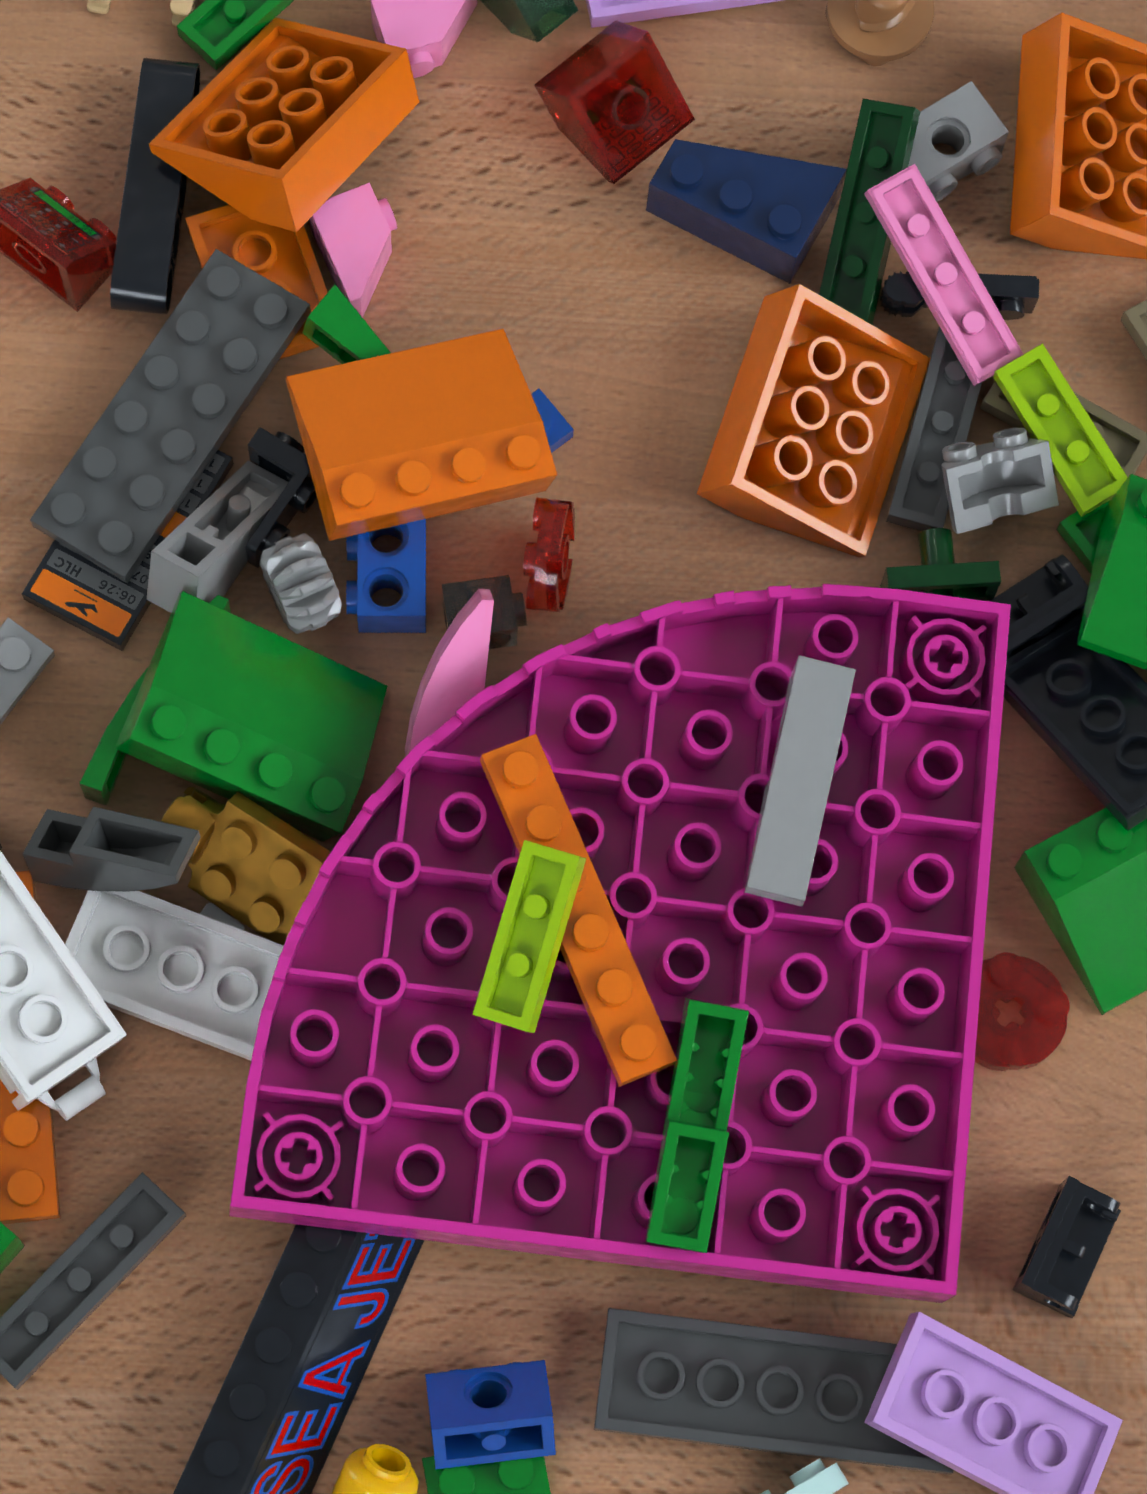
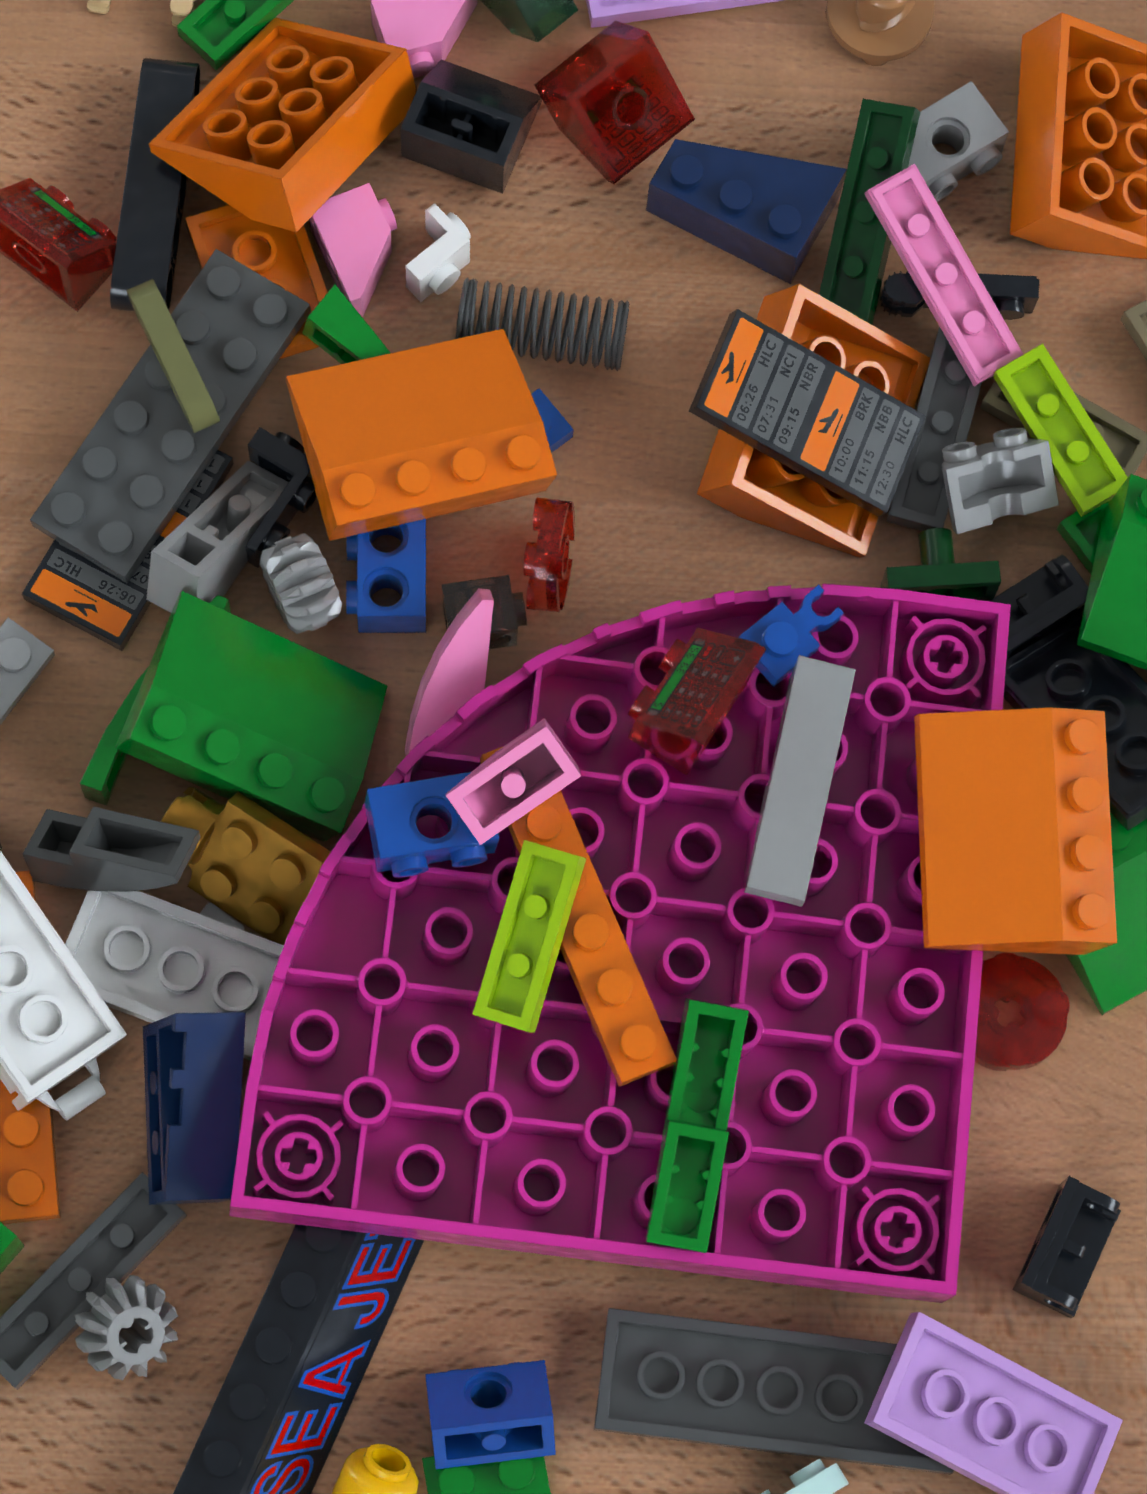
(143, 1321): none -> light grey gear
(173, 356): none -> olive beam
(193, 1105): none -> dark blue wedge
(394, 832): none -> blue brick
(441, 262): none -> white bracket
(468, 125): none -> black slope
(513, 781): none -> bright pink slope
(613, 350): none -> dark grey piece
(693, 696): none -> clear red slope
(789, 635): none -> blue plate
(807, 413): none -> tile
(1015, 831): none -> orange slope

